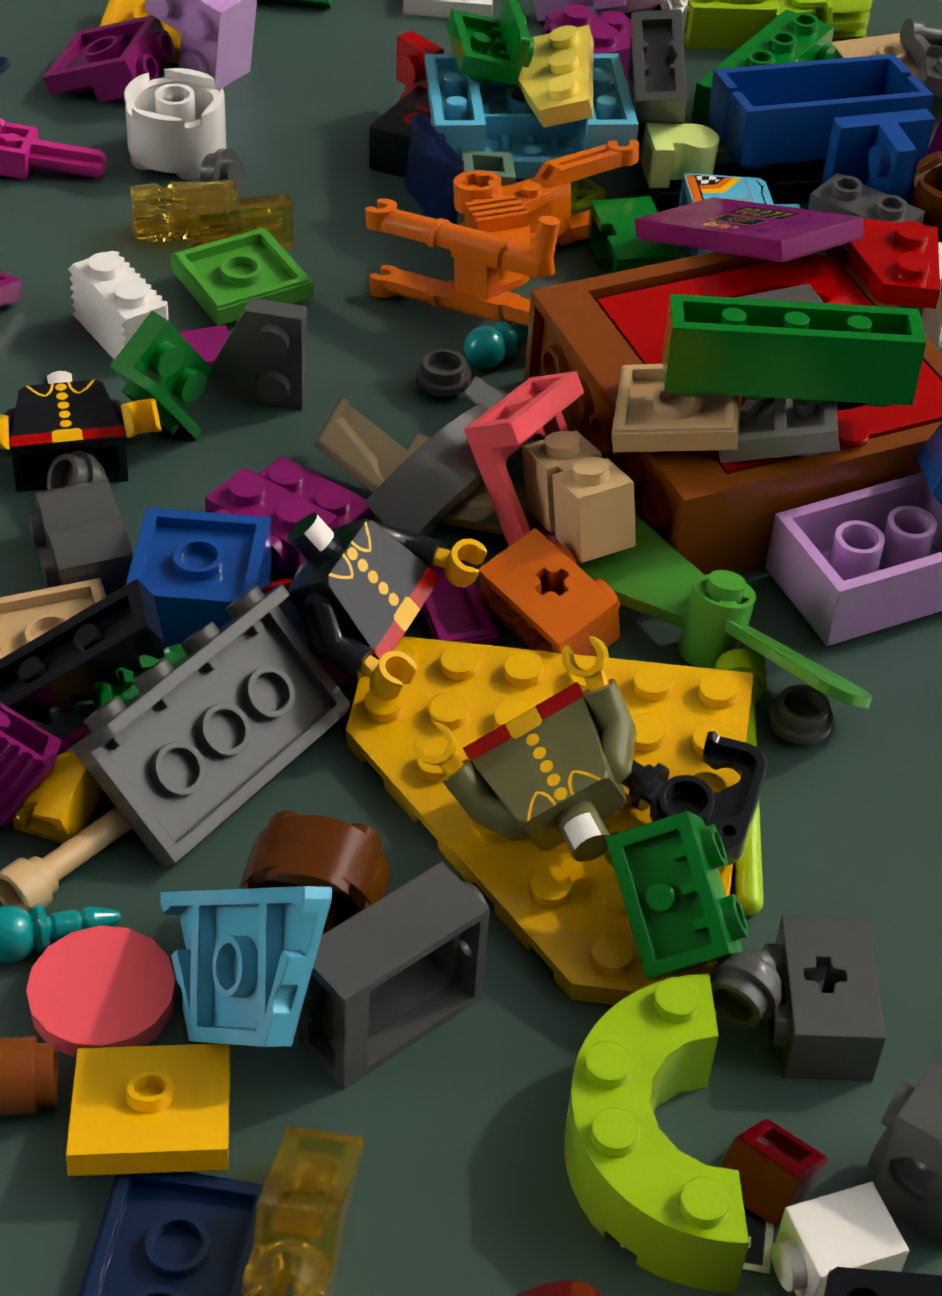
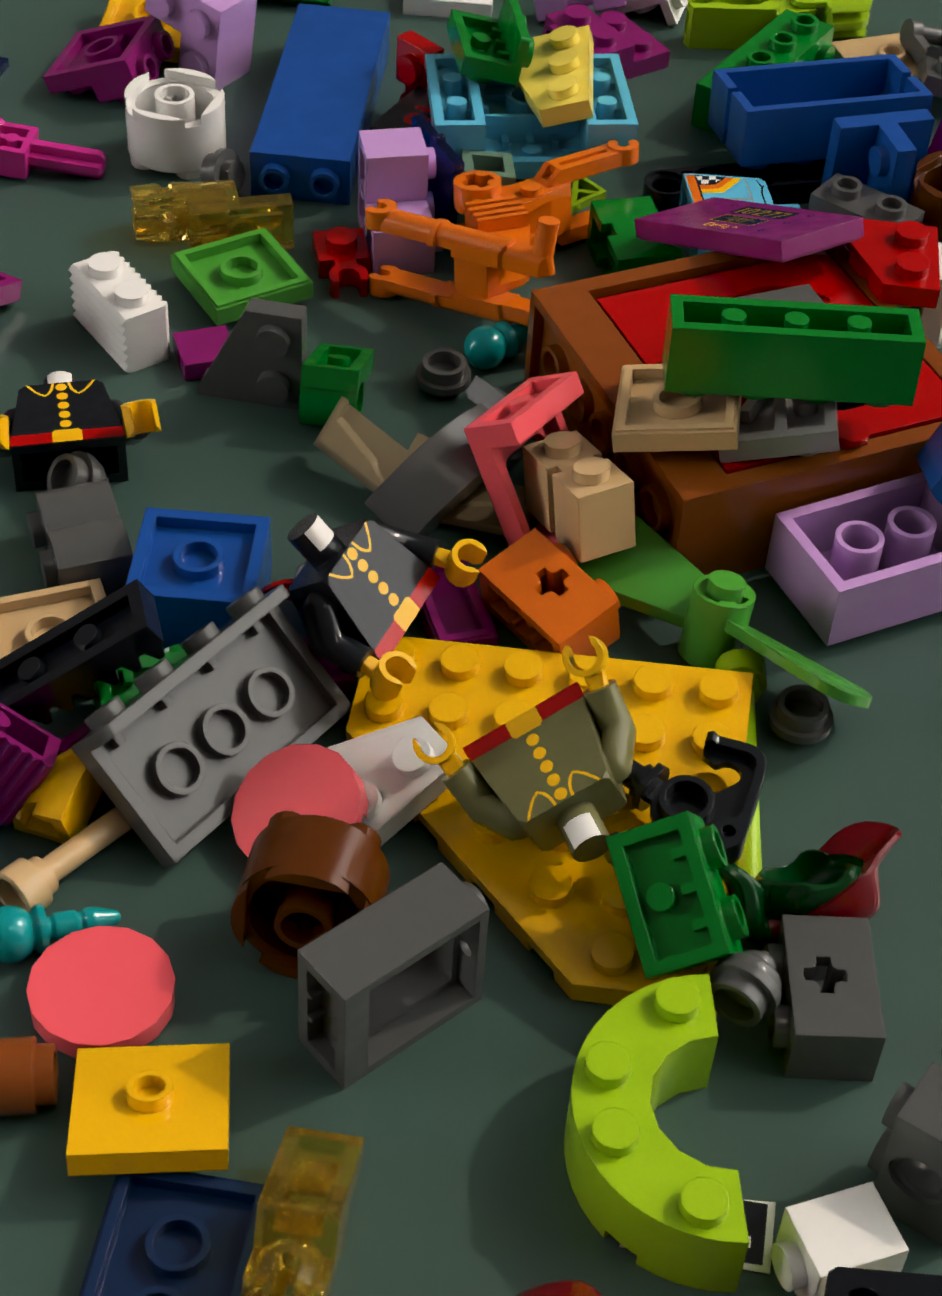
(164, 368): green bracket -> none
(246, 960): medium azure wing -> none
(286, 495): magenta plate -> none
(298, 780): none -> coral tile
(320, 103): none -> blue brick
(328, 375): none -> green plate
(342, 258): none -> red plate
(393, 775): none -> white wing
(397, 168): none -> lavender brick
(657, 68): dark grey window -> none
(677, 149): yellowish green leg -> none
(773, 1169): dark red slope -> none
(829, 881): none -> dark green hair

